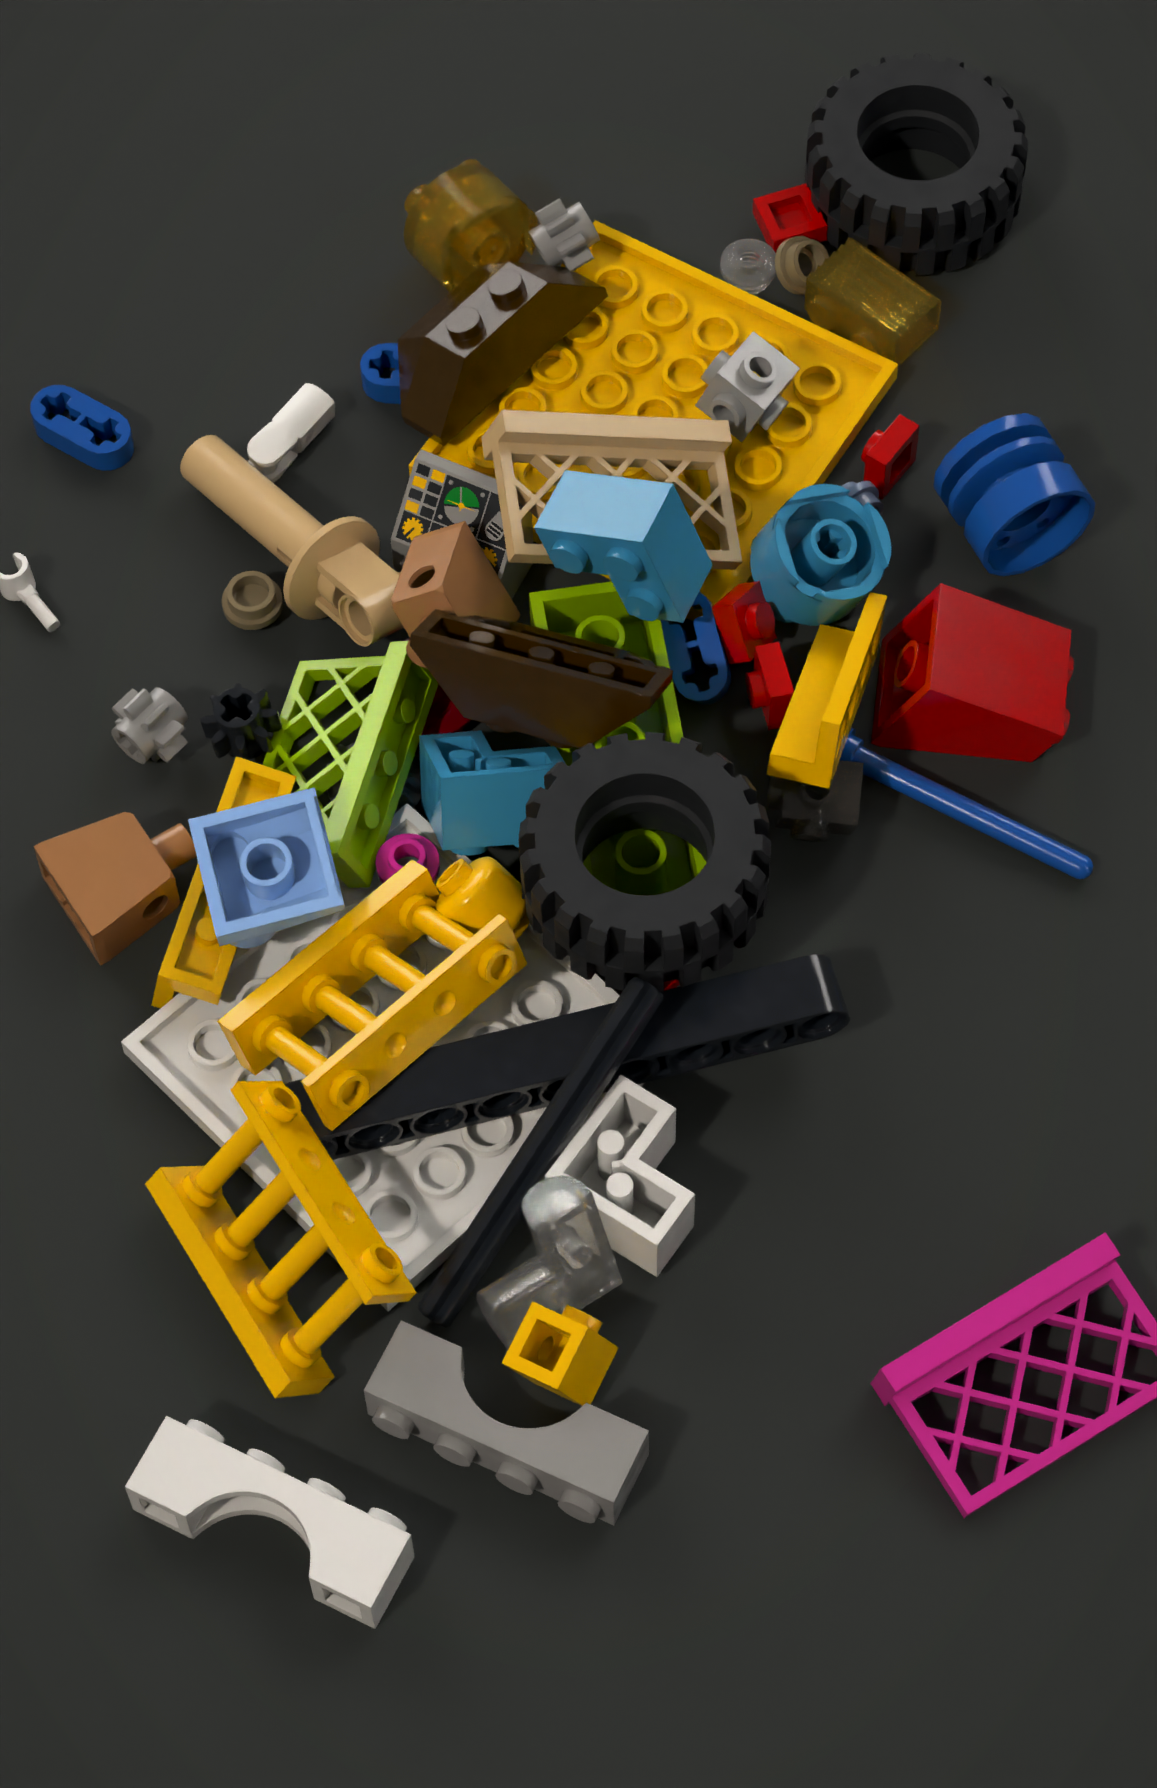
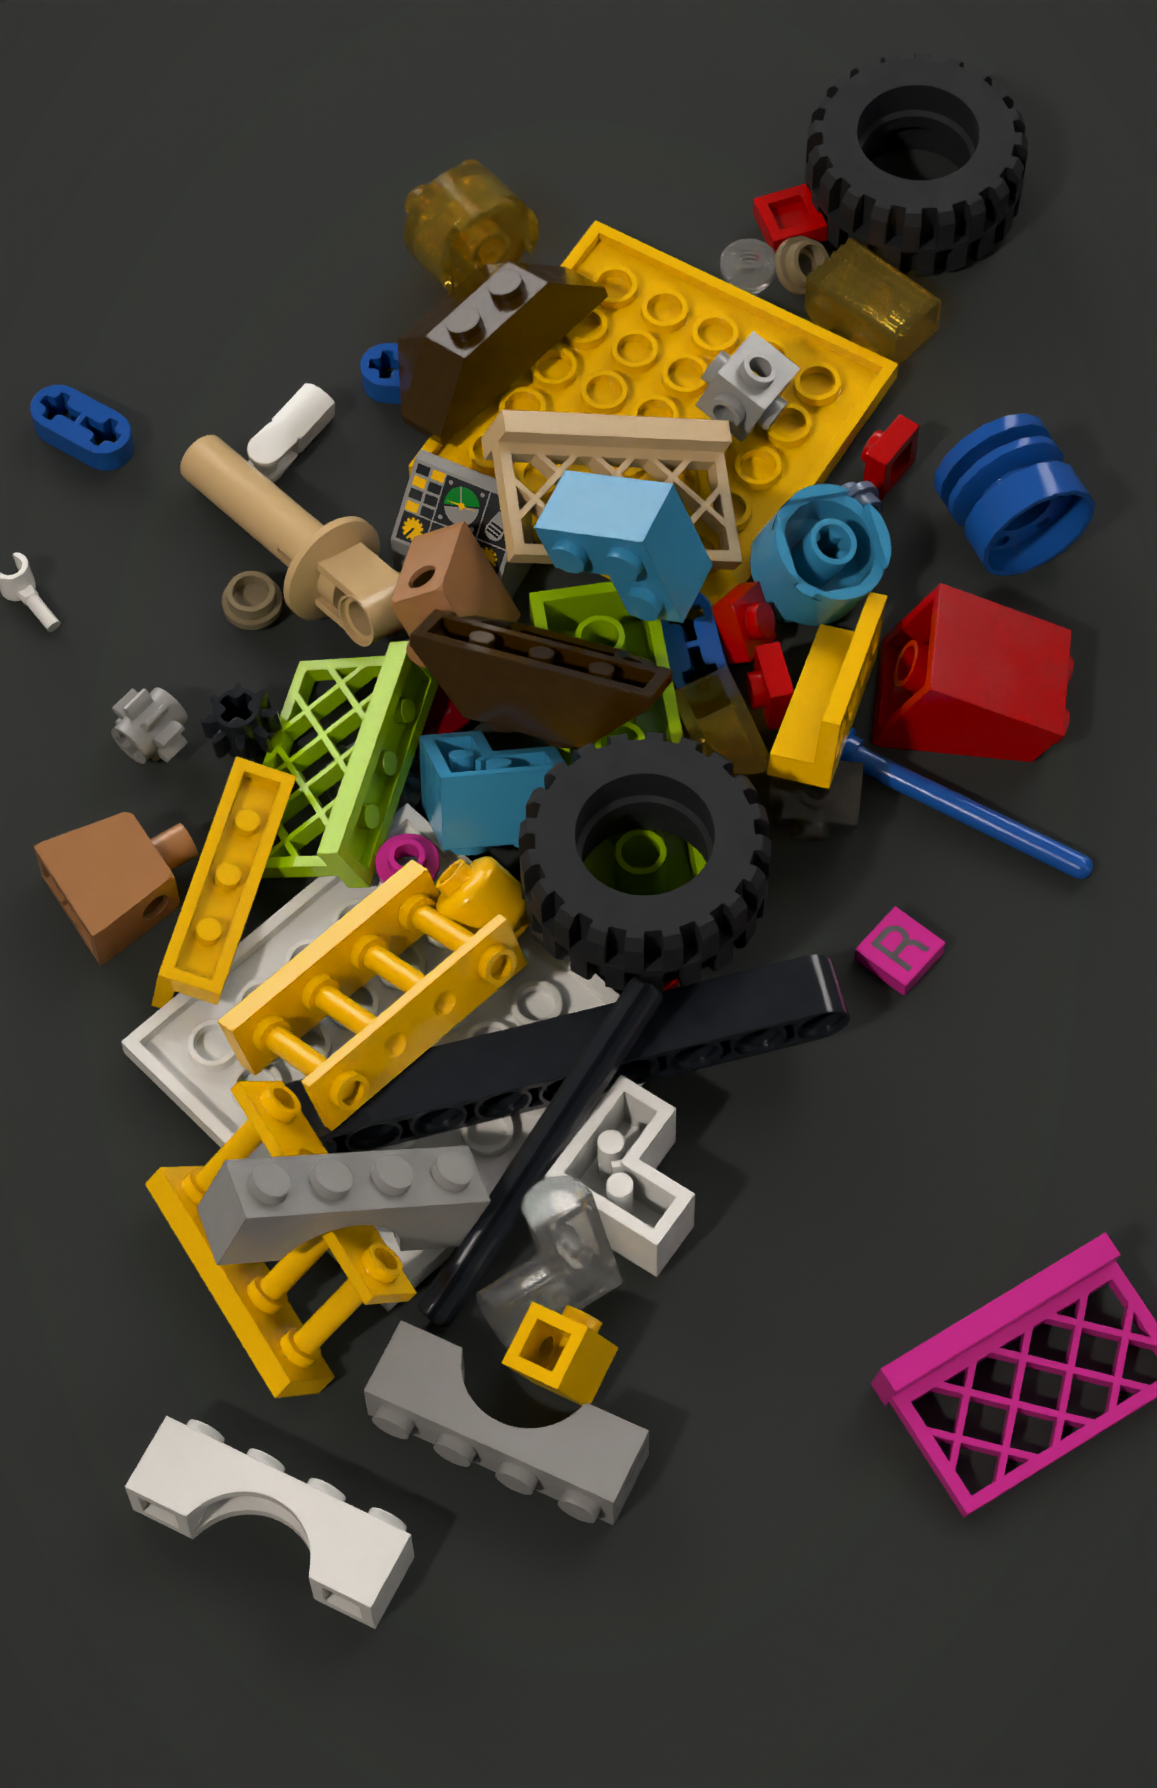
(266, 867): light blue slope -> none
(276, 1203): none -> light grey arch
(564, 235): light grey gear -> none
(721, 721): none -> clear yellow brick
(899, 951): none -> dark pink tile

